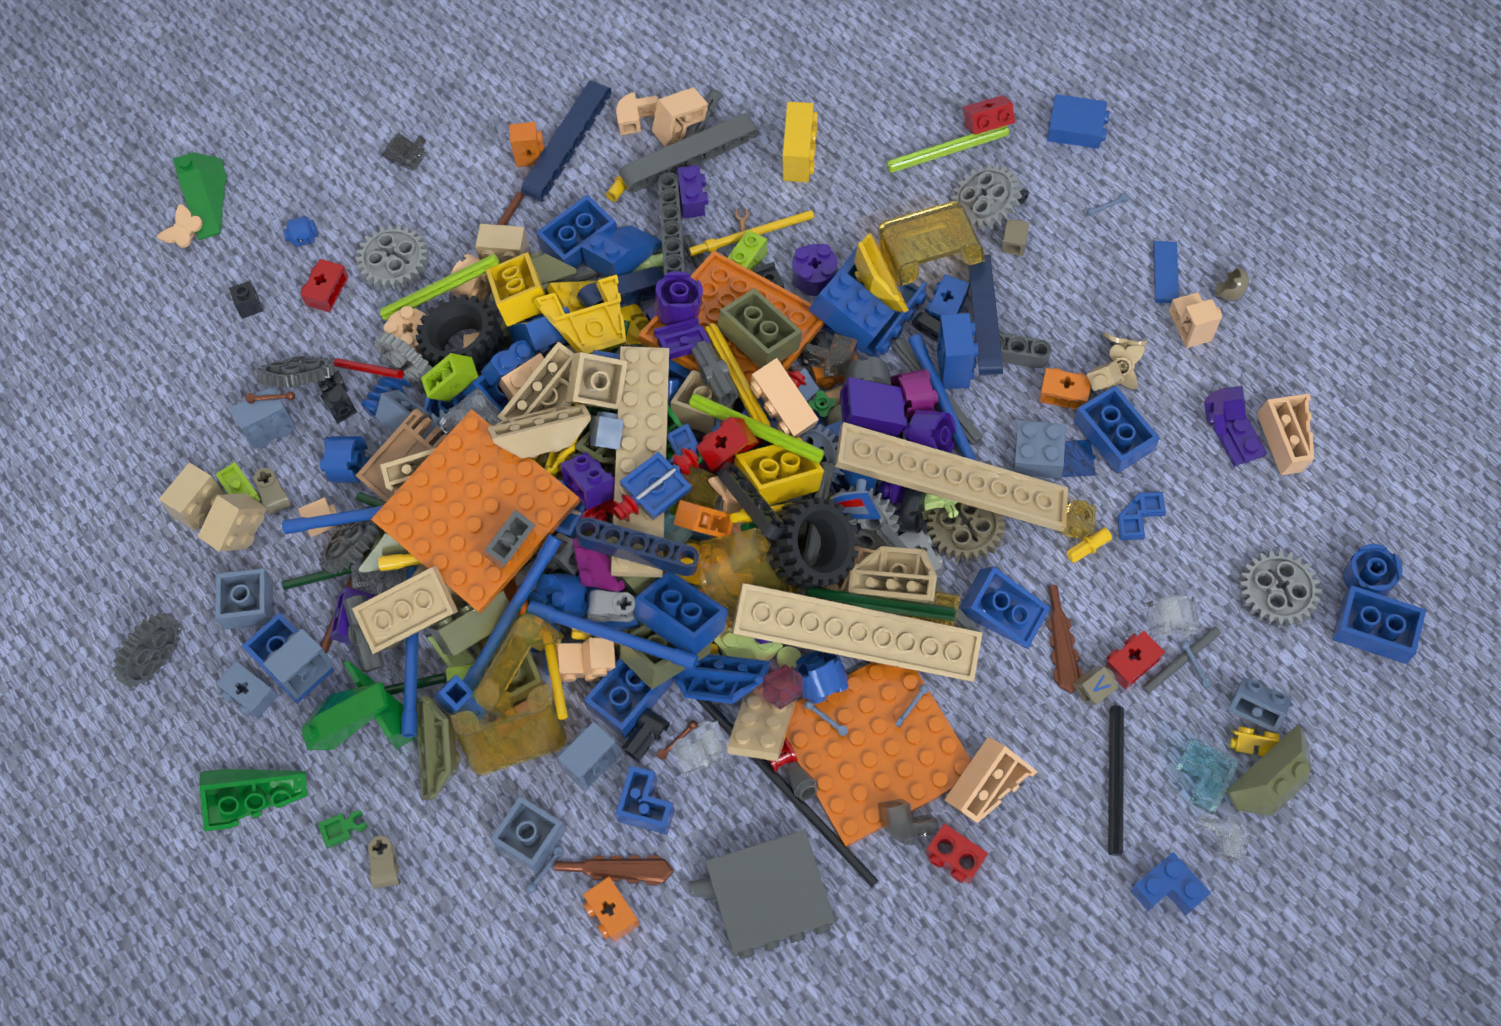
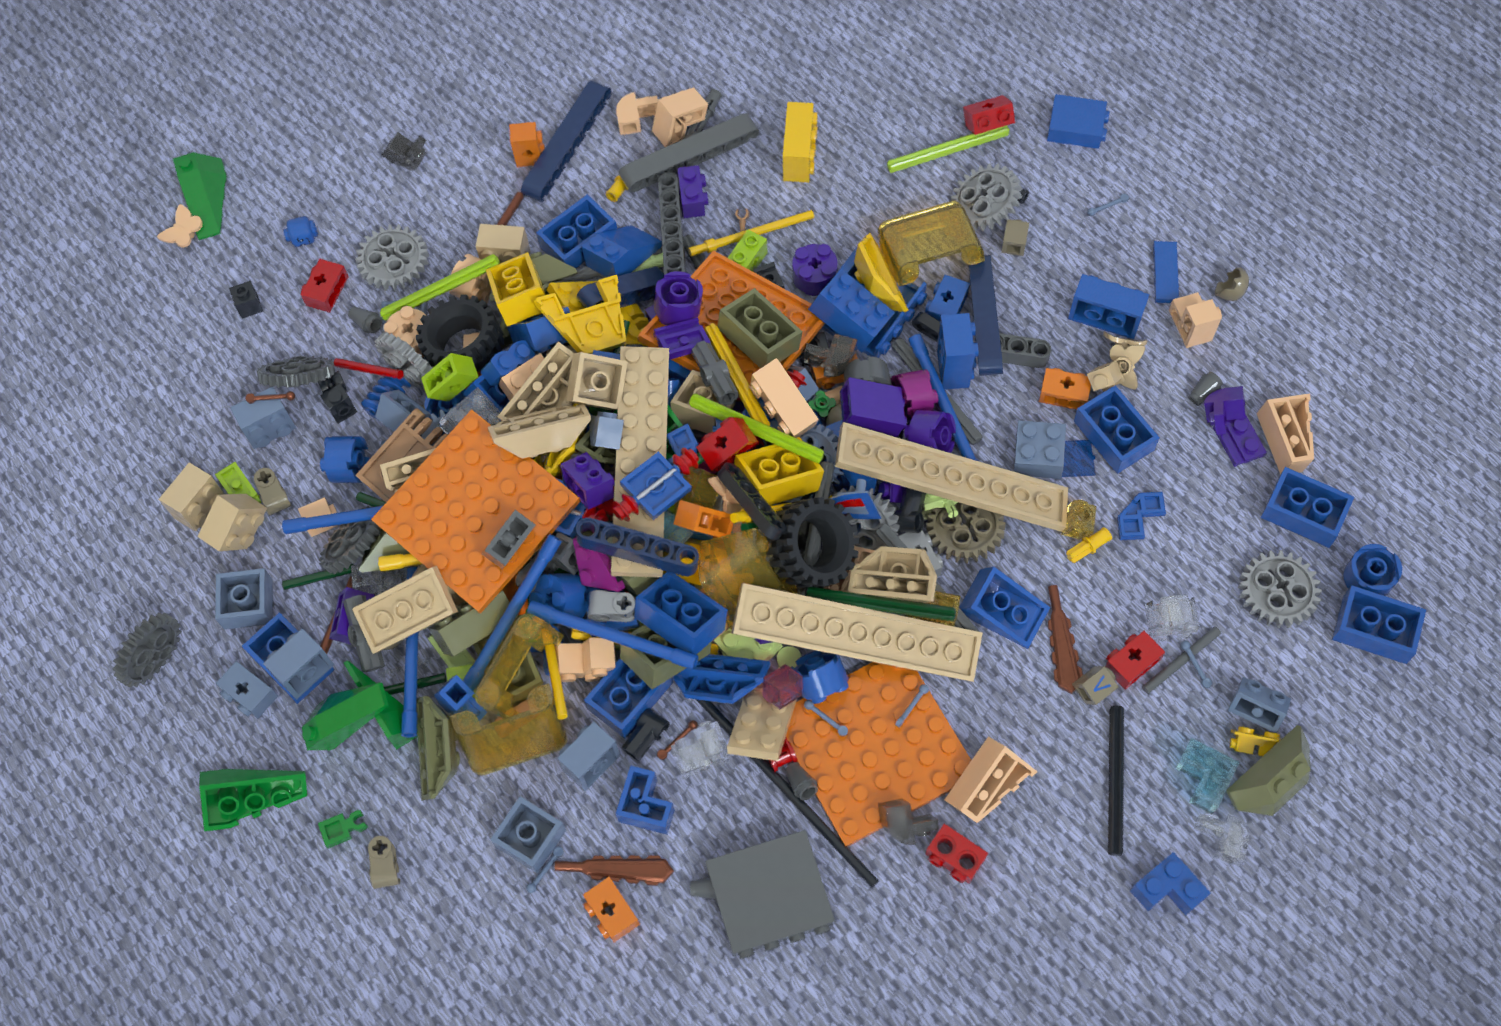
(365, 319): none -> dark grey cone
(1108, 306): none -> blue brick
(1206, 385): none -> dark grey cone
(1307, 507): none -> blue brick

